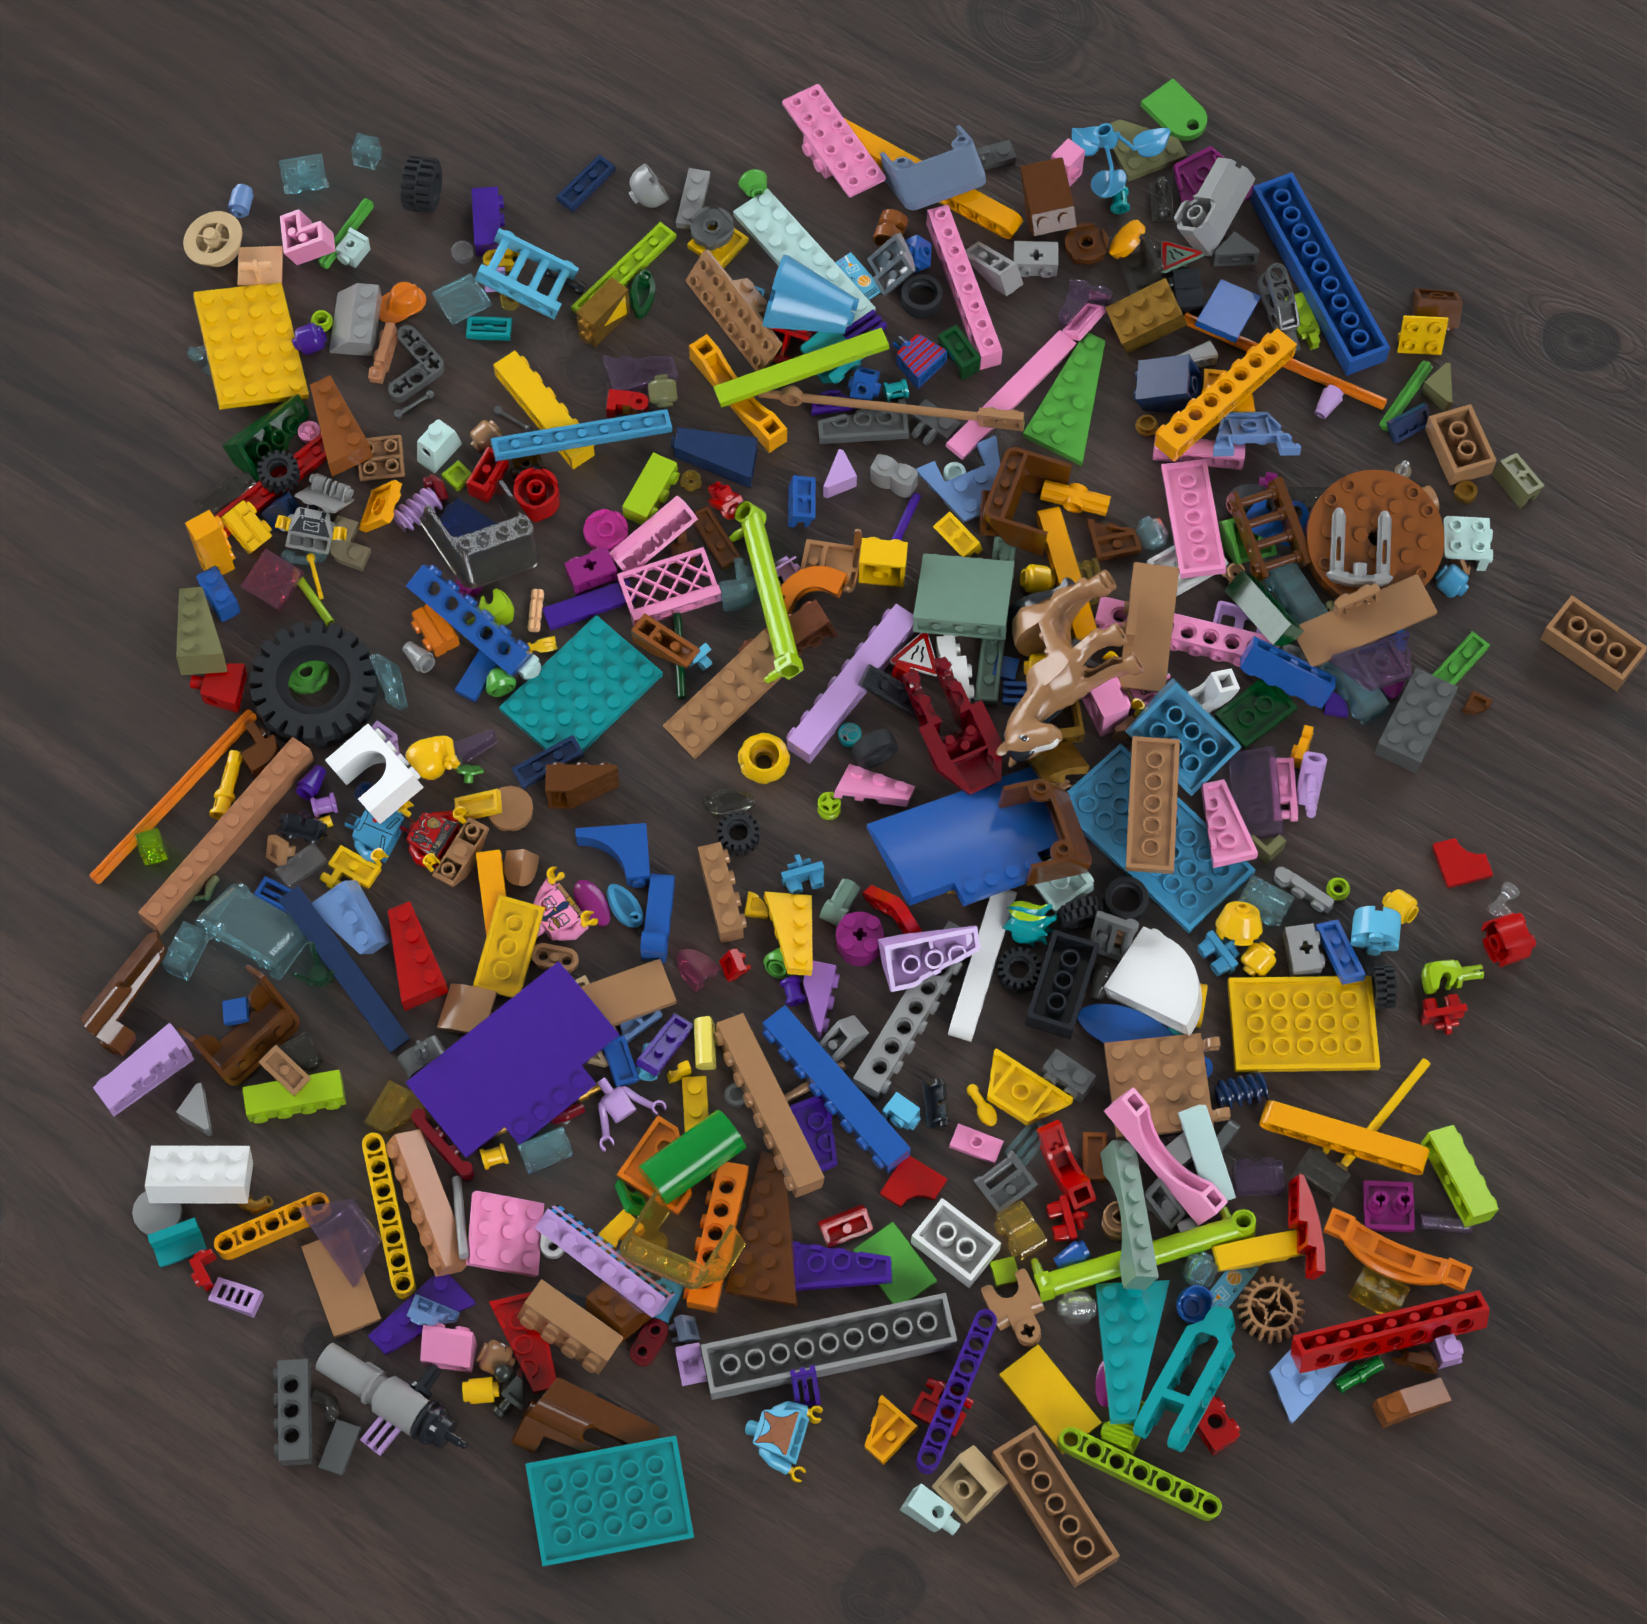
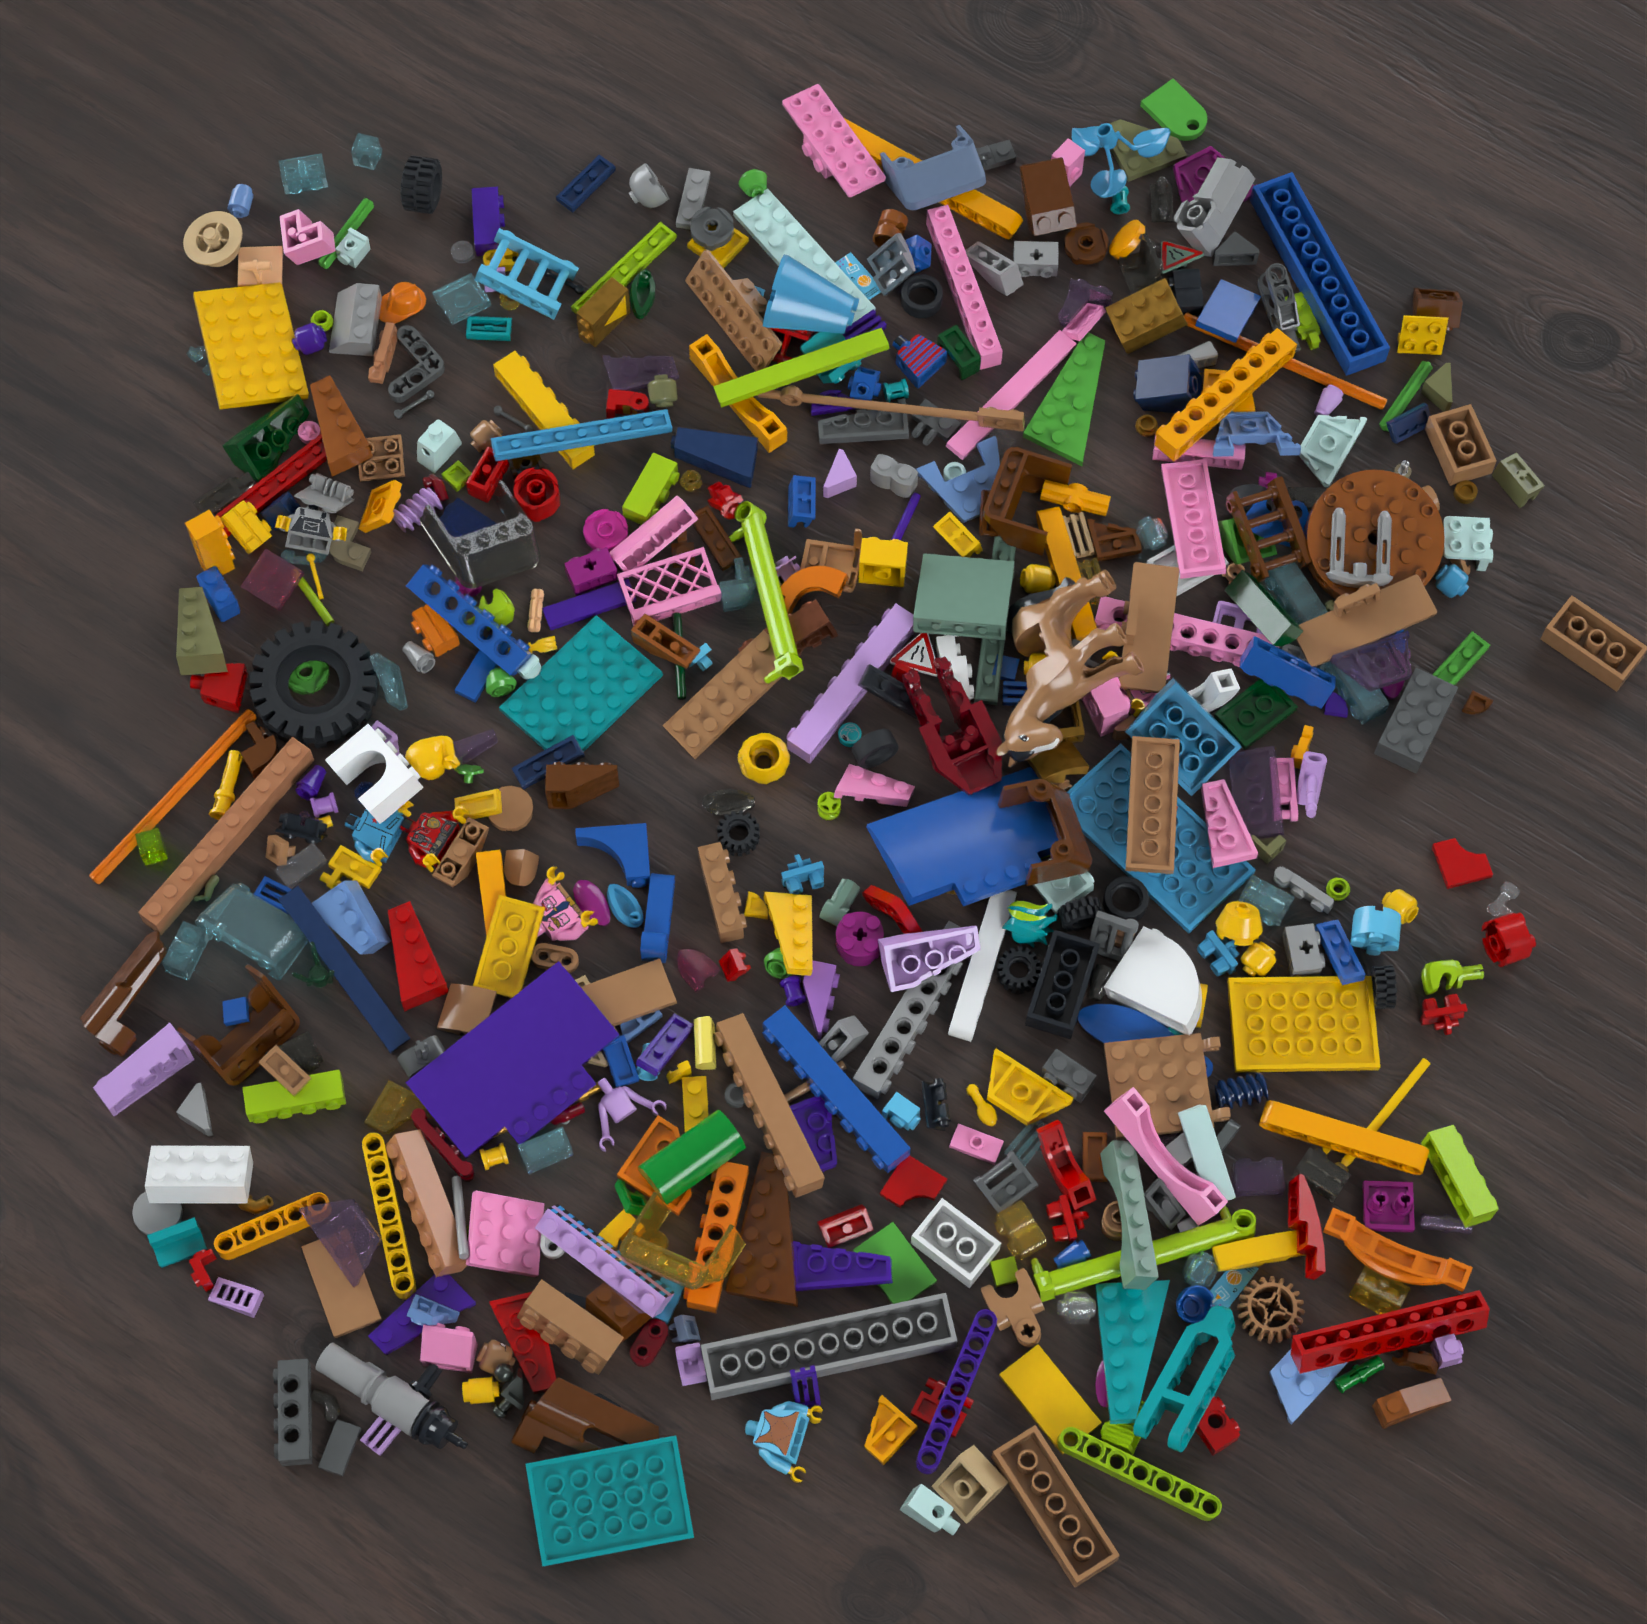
(274, 461): black tyre -> none
(1073, 519): none -> tan tile
(1329, 445): none -> light aqua wing

